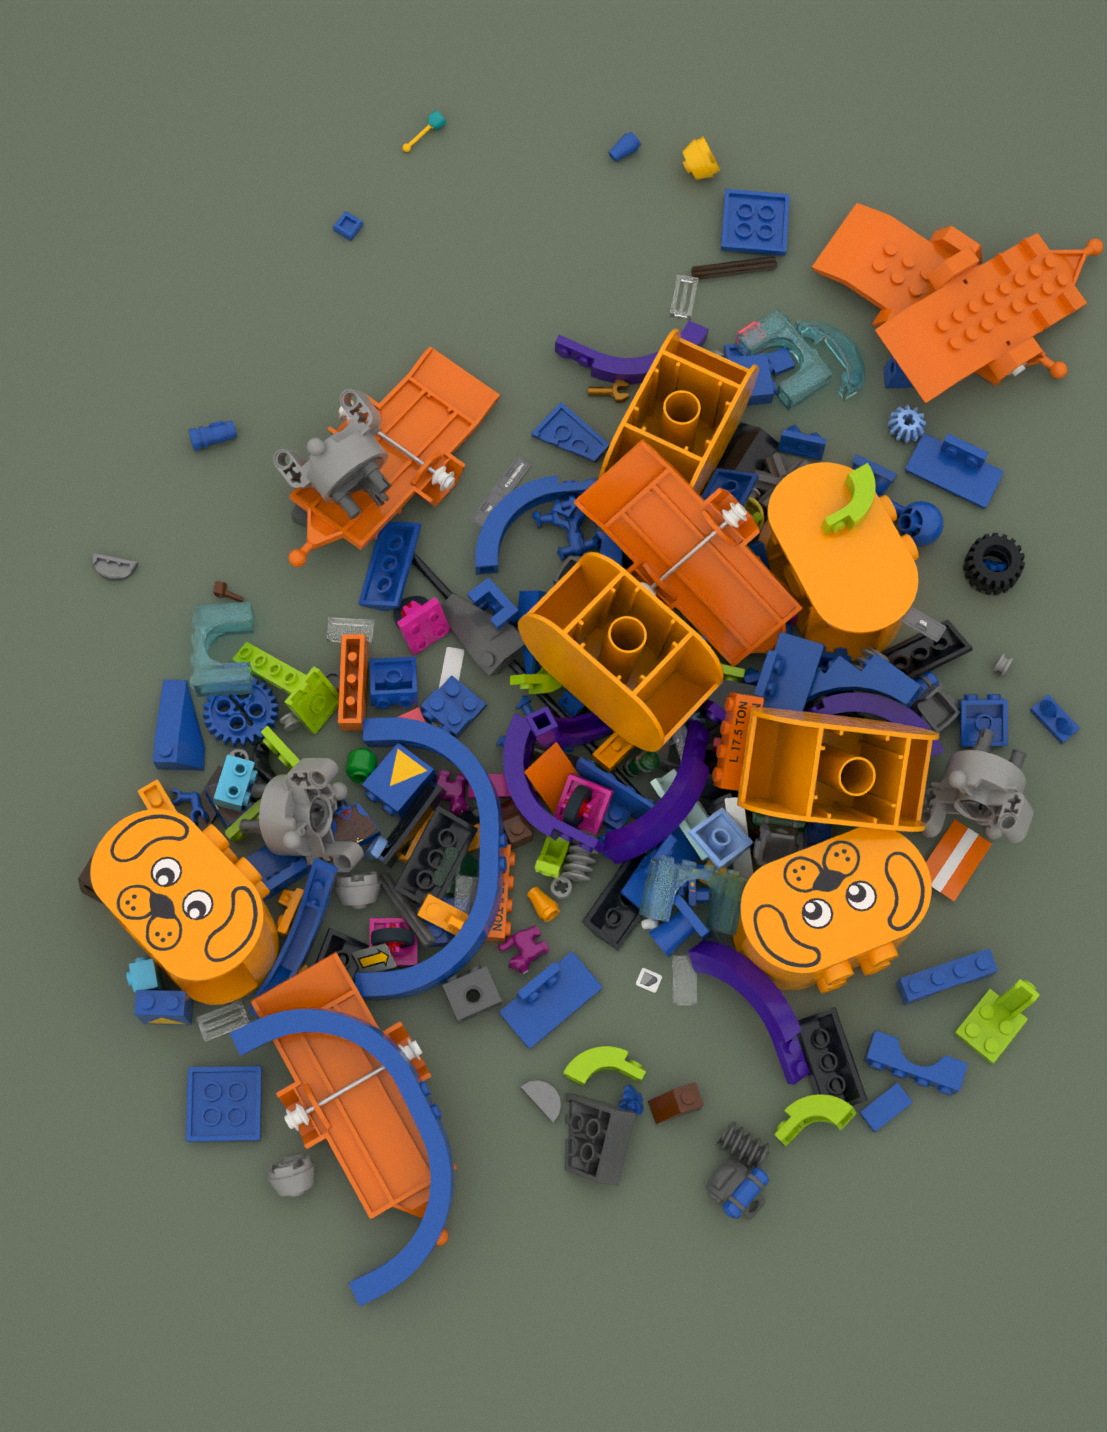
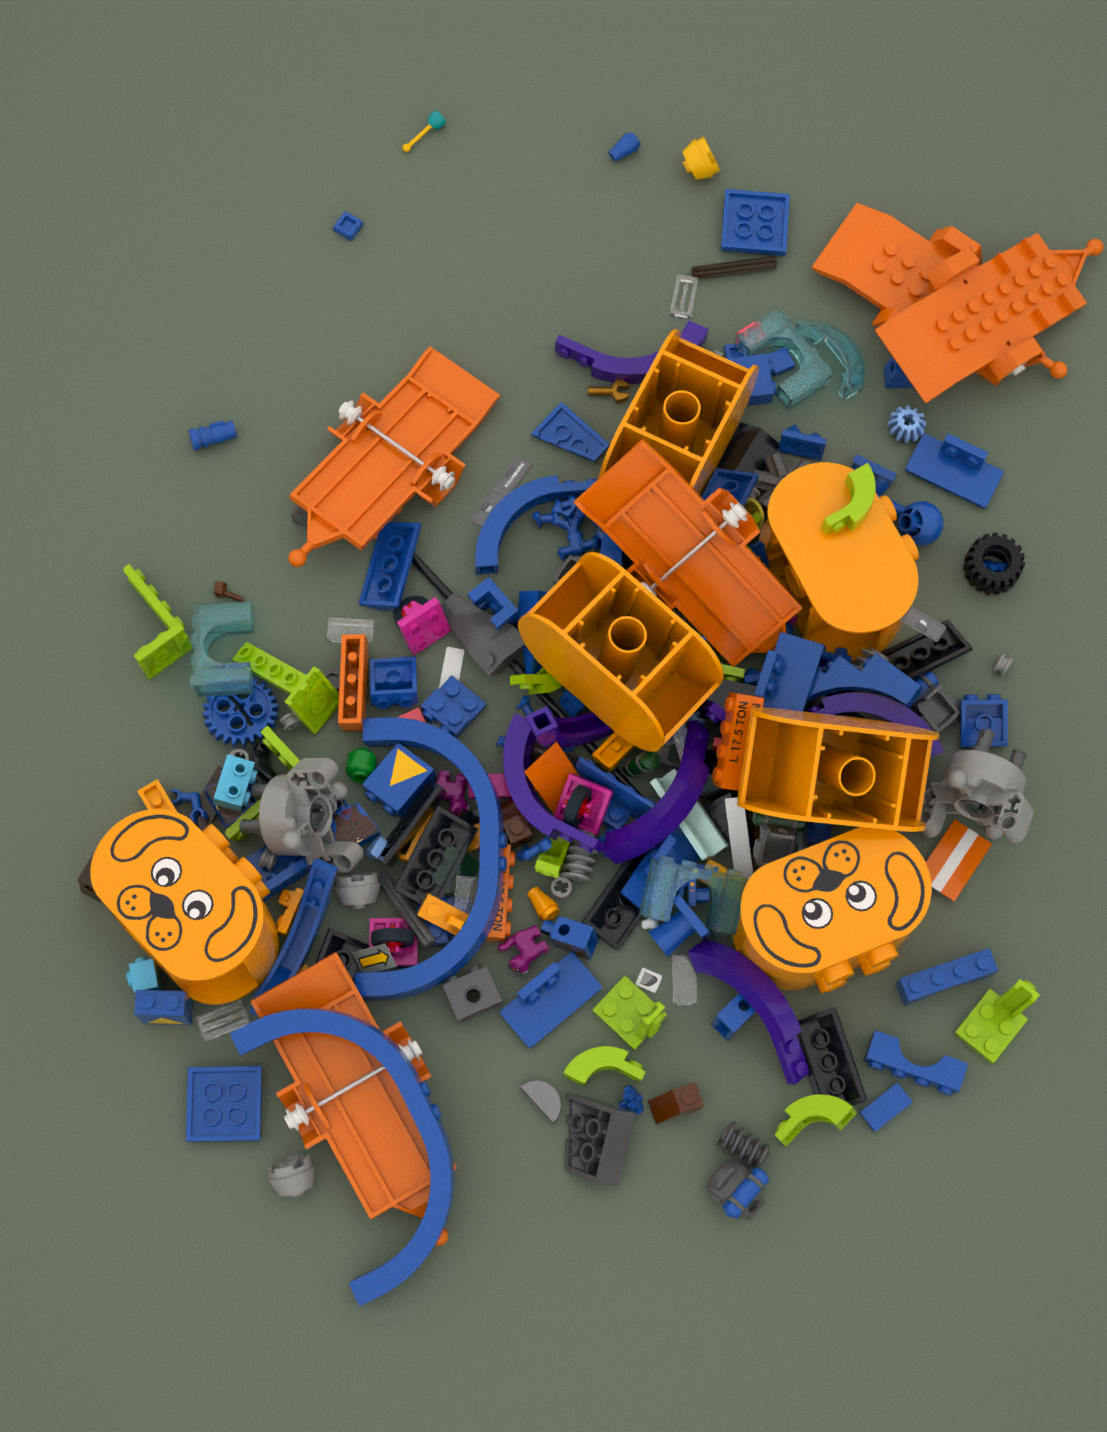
(113, 568): flat silver tile -> none
(169, 644): none -> lime bracket
(178, 734): blue wedge -> none
(268, 859): none -> light grey bush
(343, 461): light grey piece -> none
(528, 853): none -> blue arm
(580, 938): none -> blue torso
(630, 1013): none -> lime bracket
(721, 838): light blue slope -> none
(731, 1018): none -> blue torso
(1054, 719): blue tile -> none

